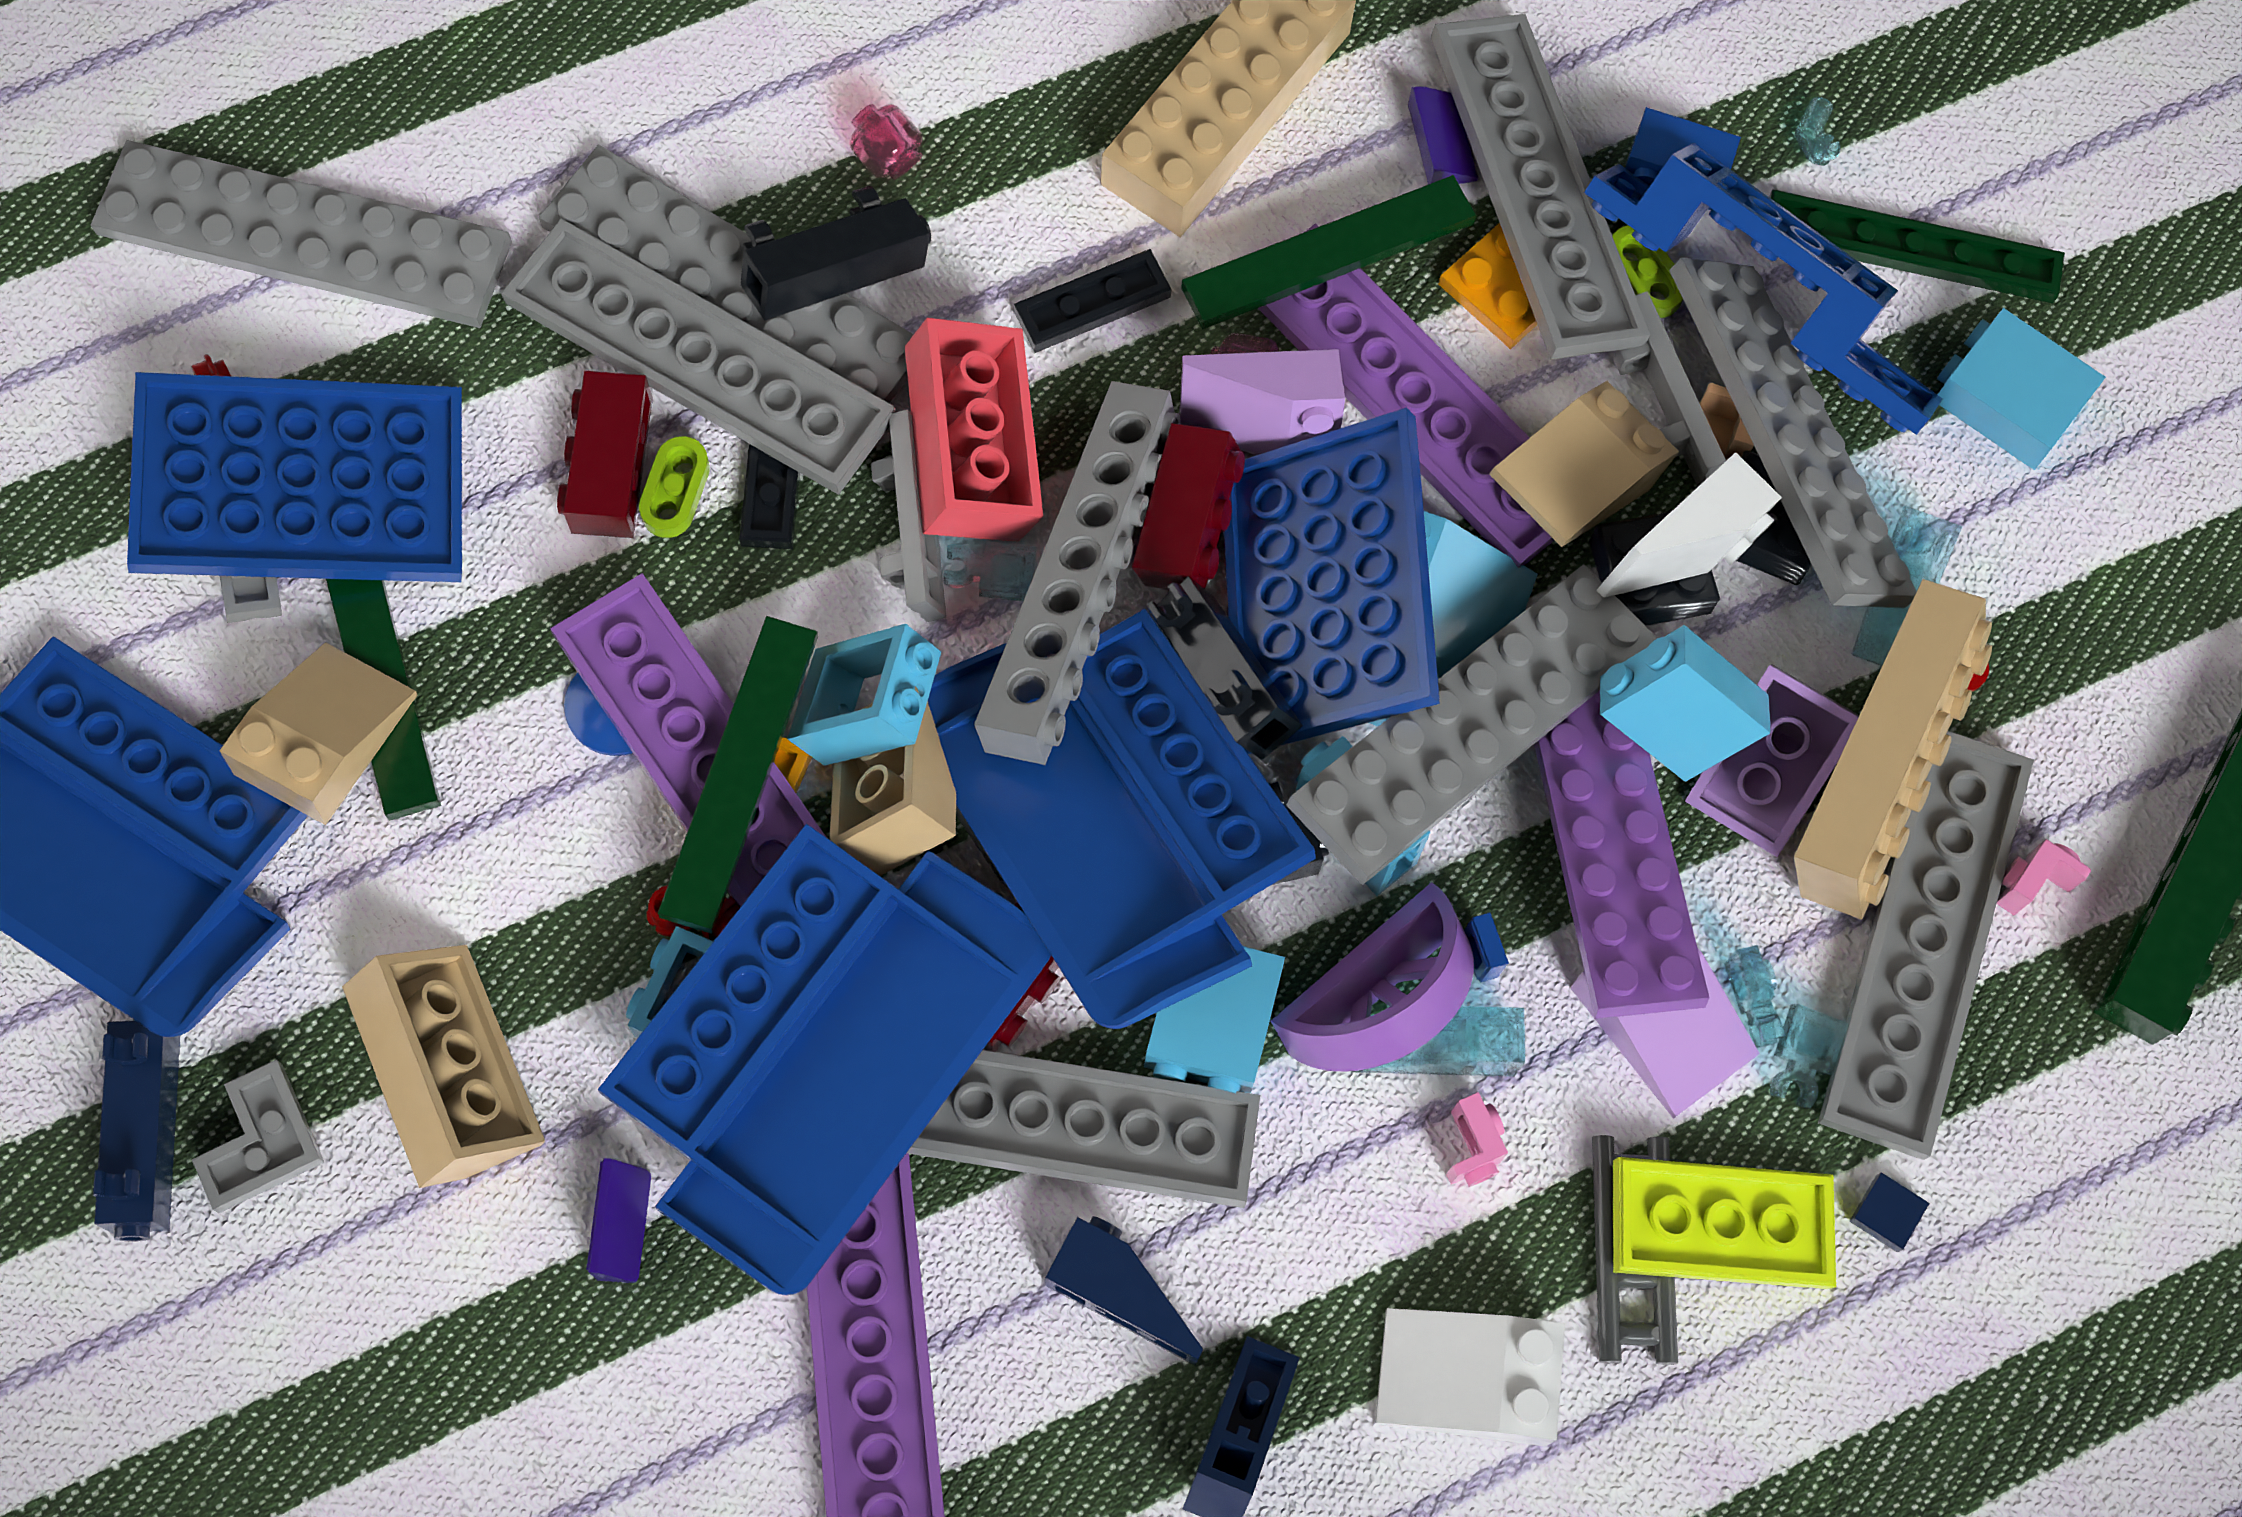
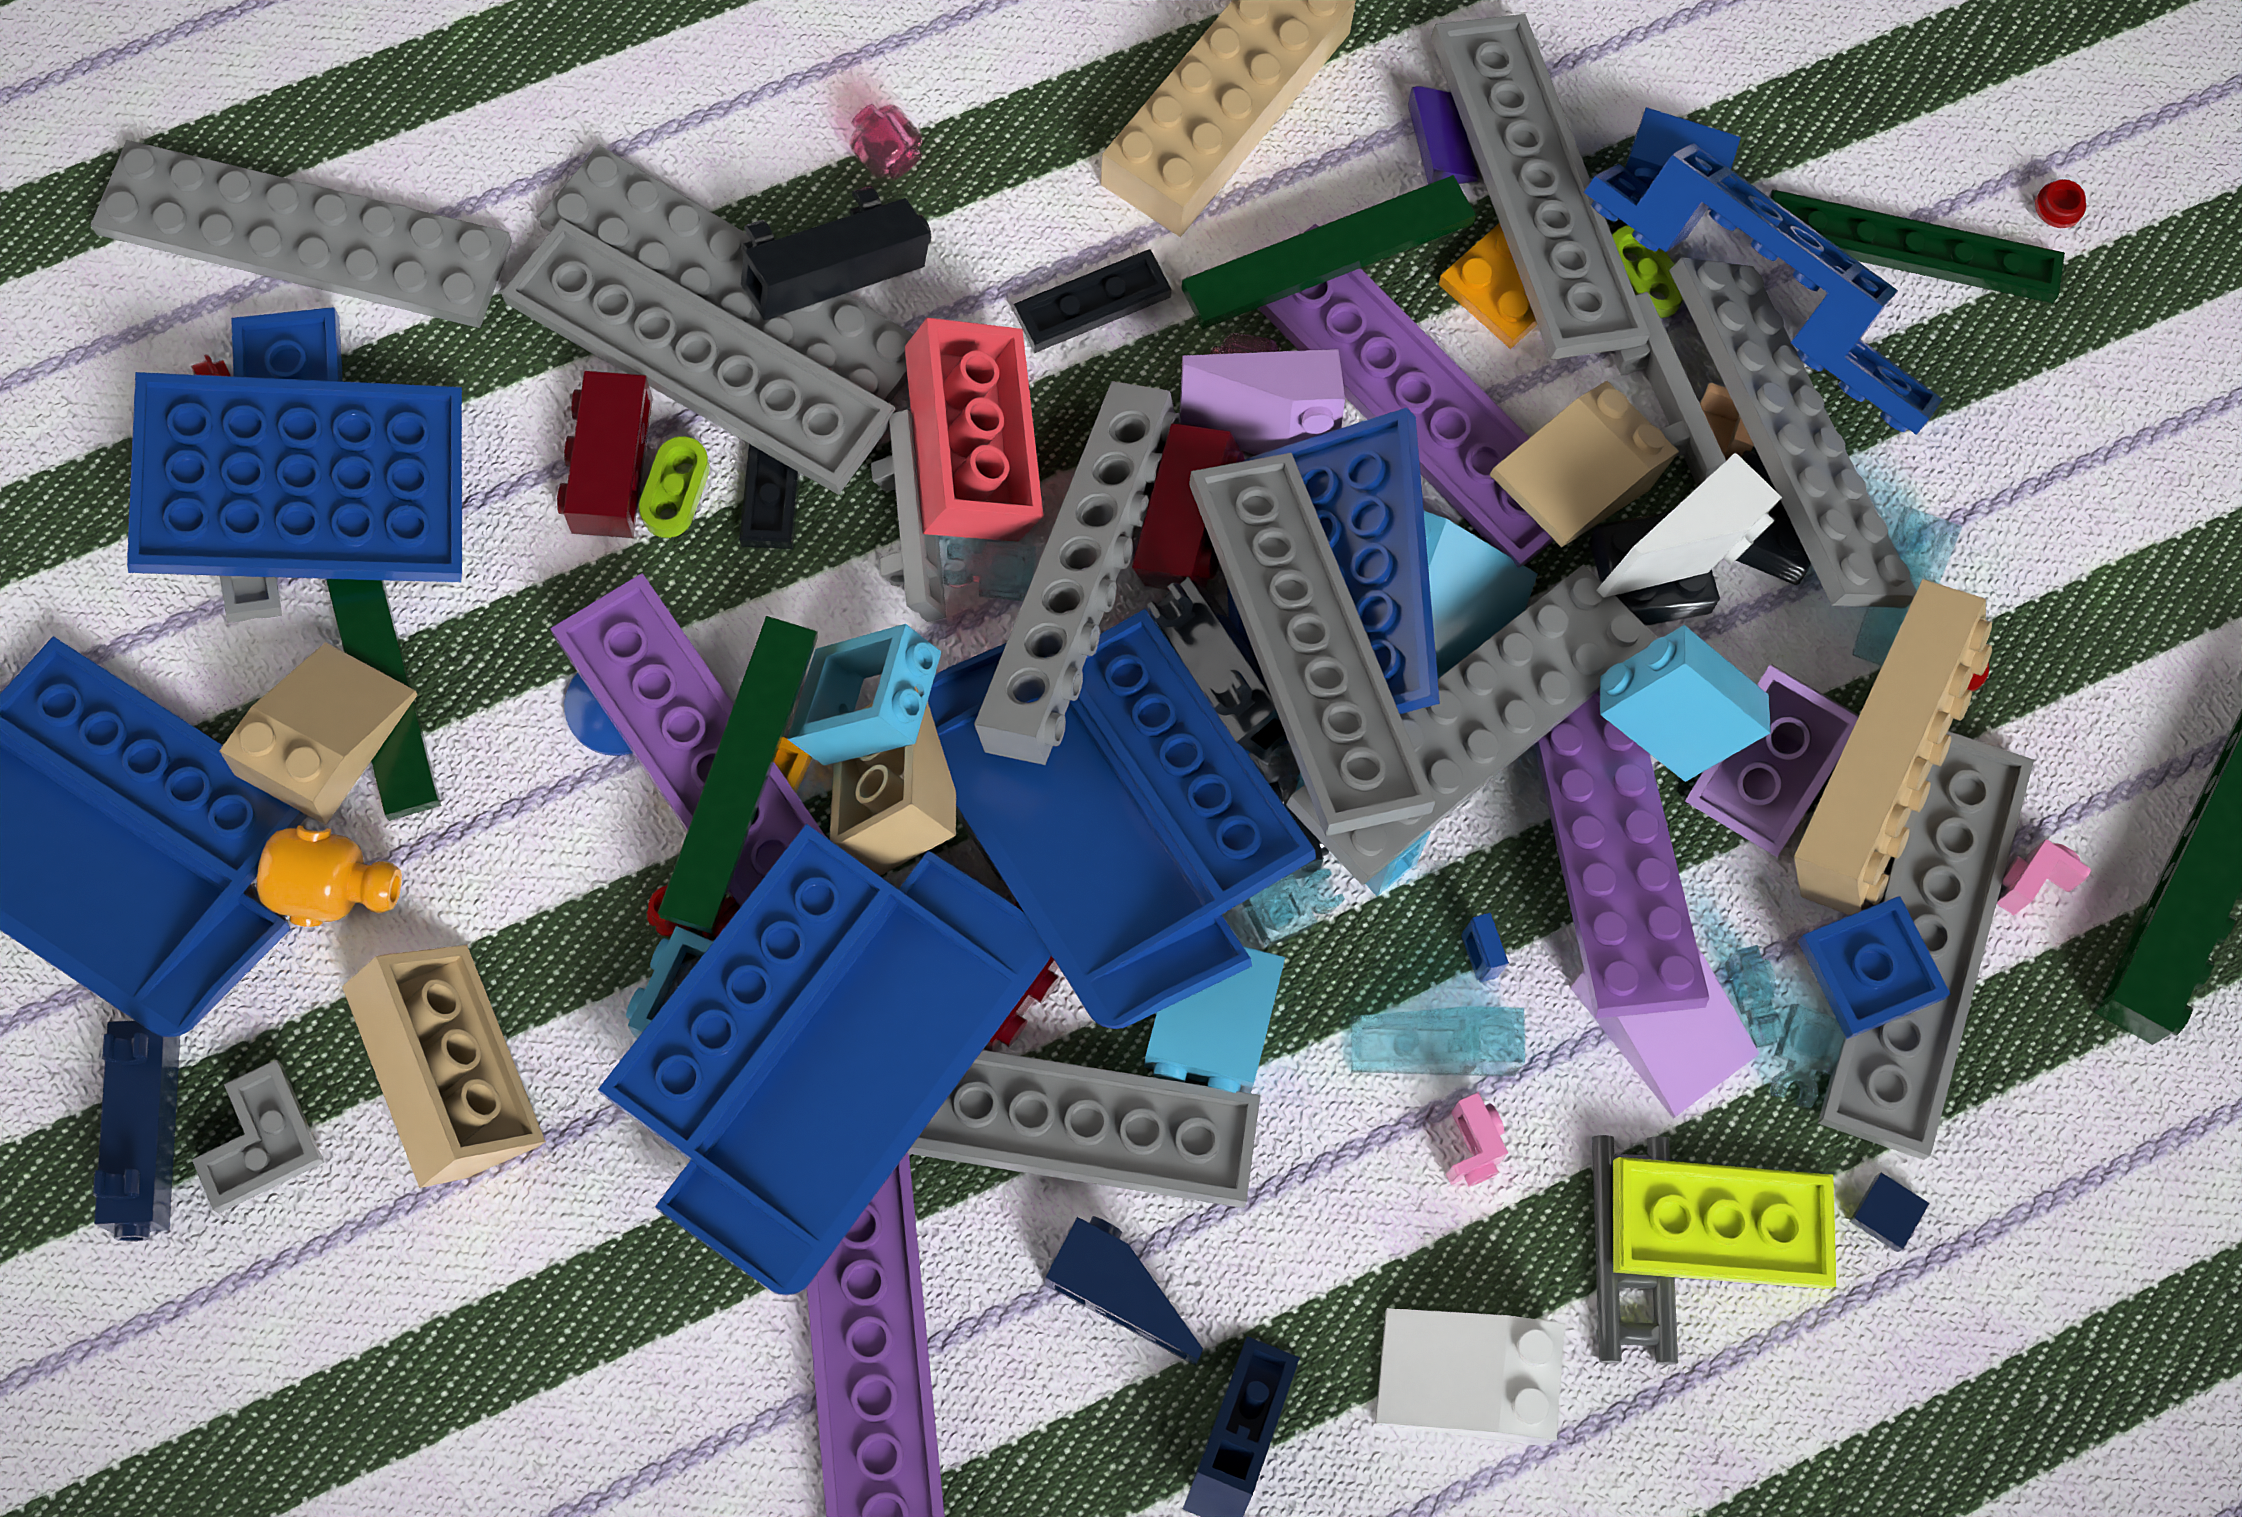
(288, 345): none -> blue plate
(322, 877): none -> light orange piece
(618, 1222): dark purple slope -> none
(1287, 909): none -> clear light blue plate
(1311, 645): none -> light grey plate
(1332, 1019): medium lavender window -> none
(1811, 136): clear light blue arm -> none
(1873, 967): none -> blue plate
(2017, 387): medium azure brick -> none
(2061, 203): none -> red plate

